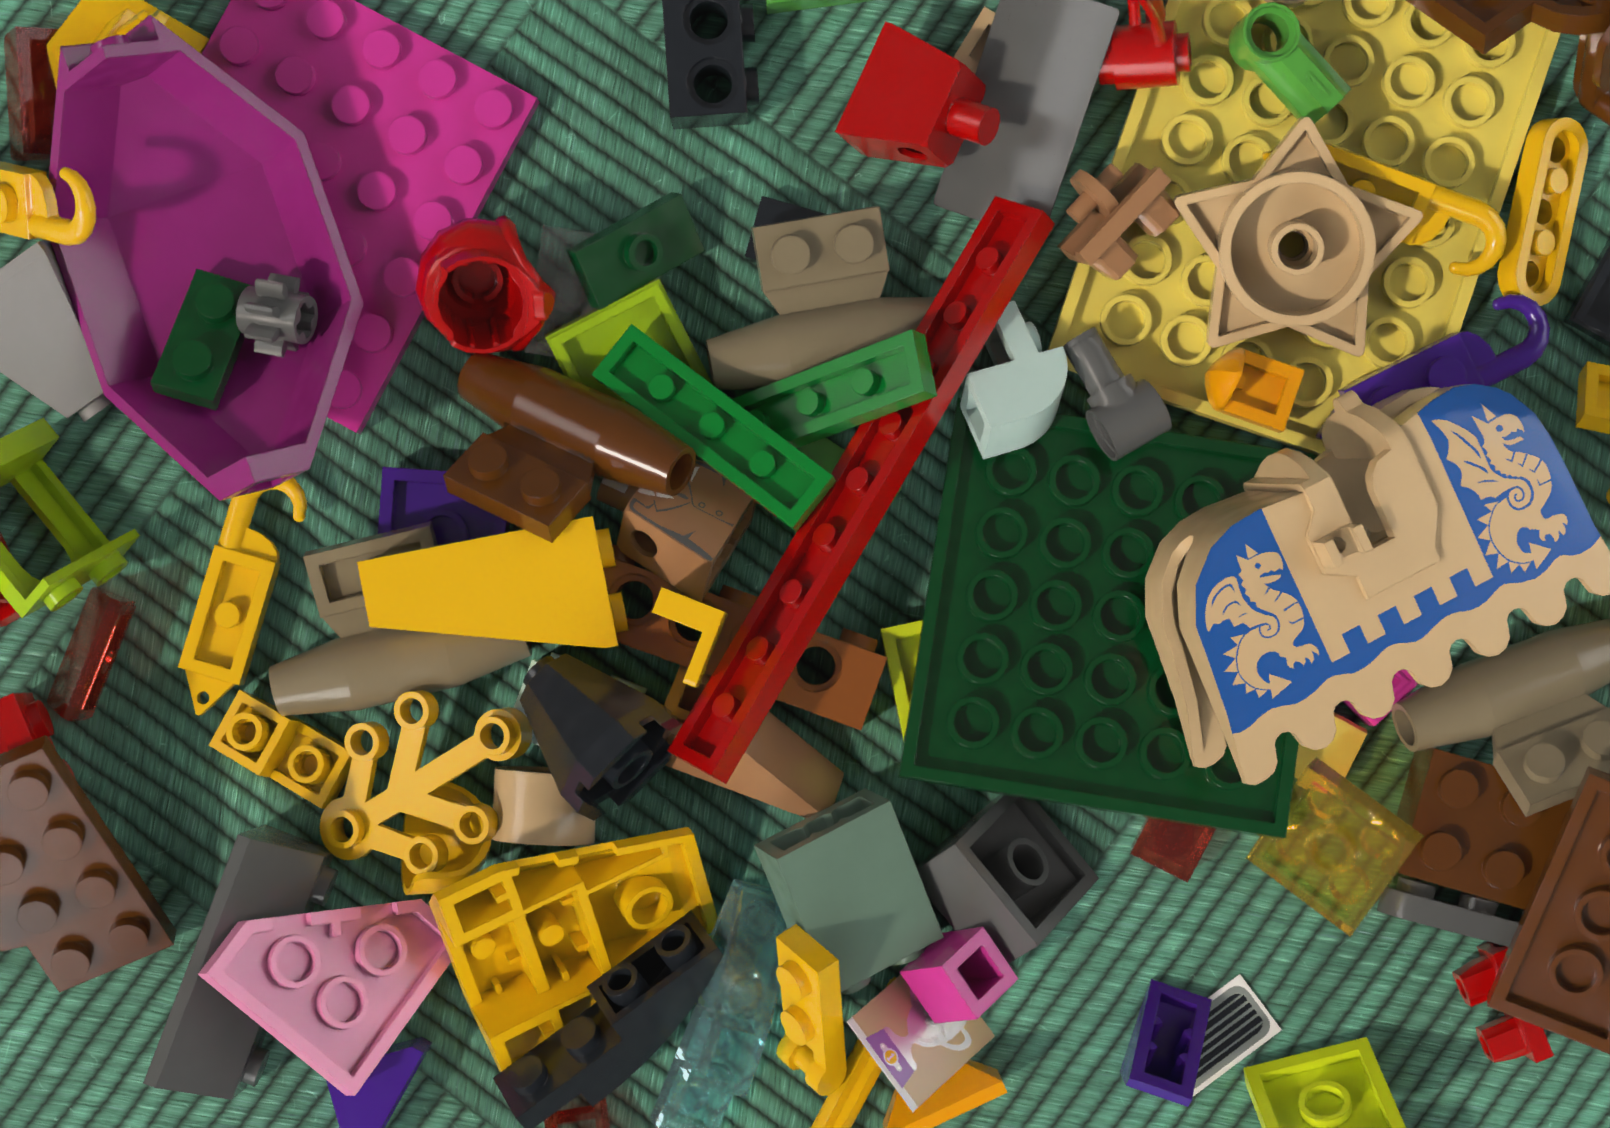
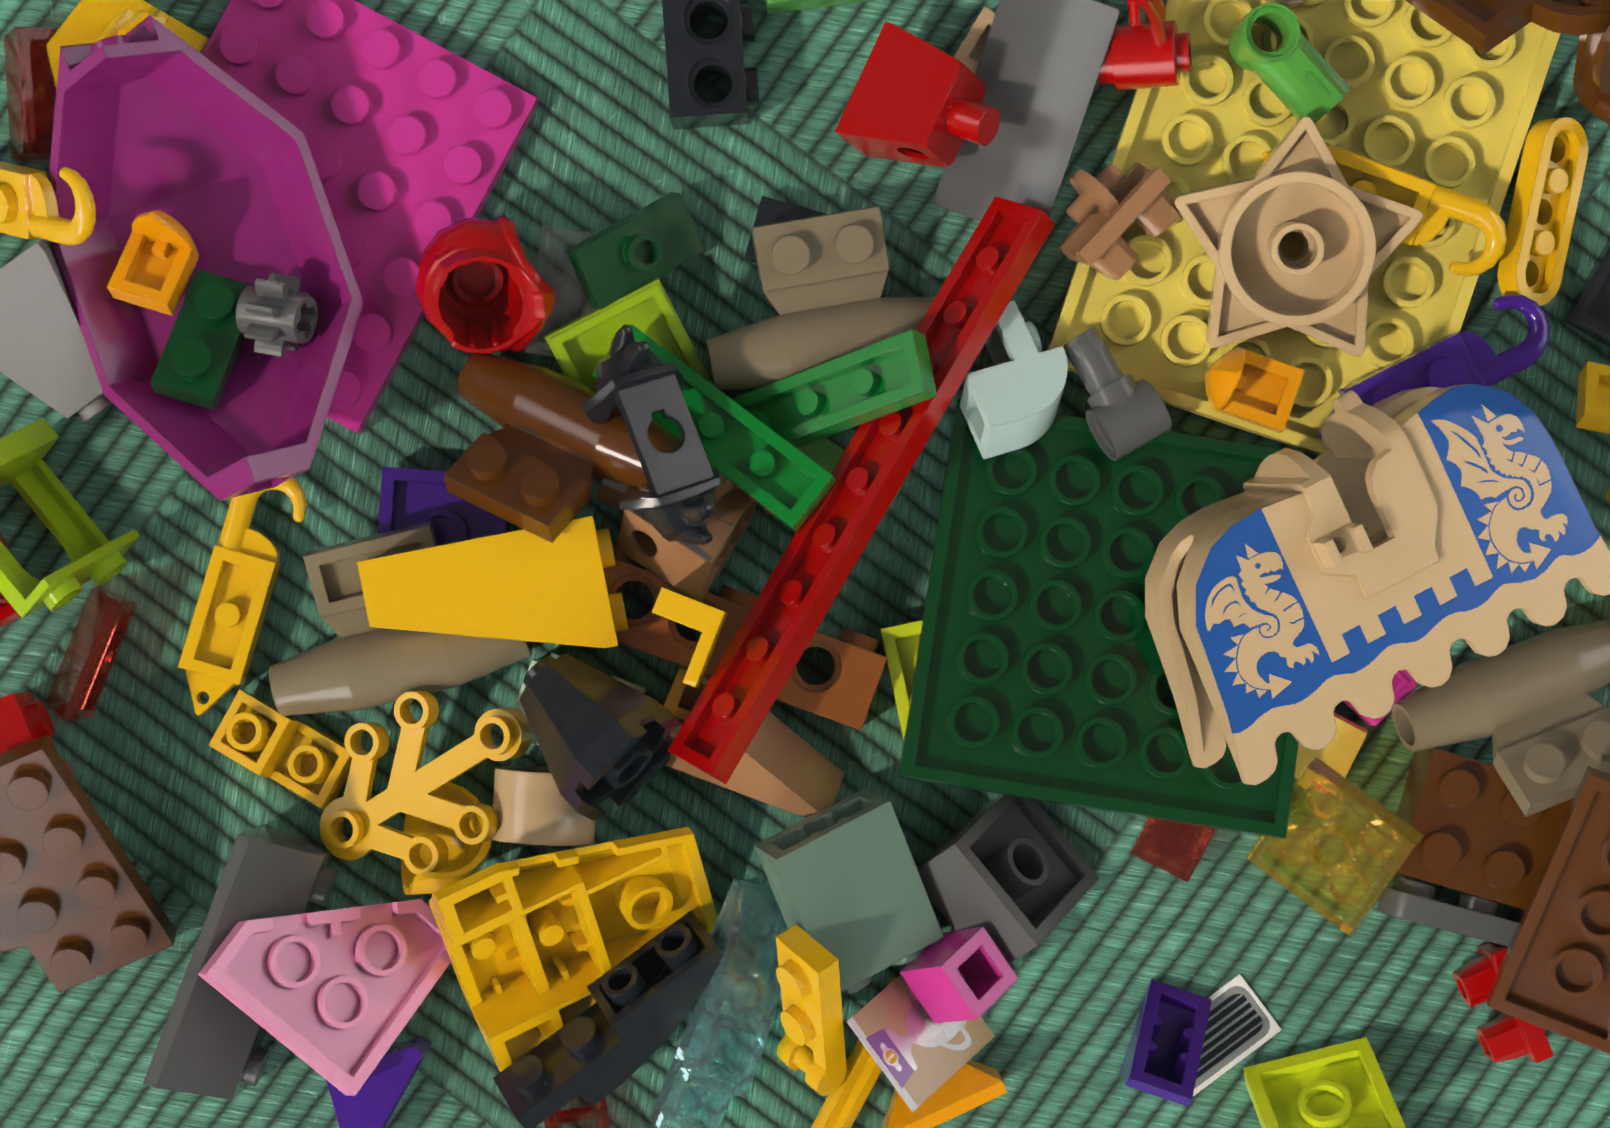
(155, 263): none -> light orange plate
(678, 482): none -> black piece

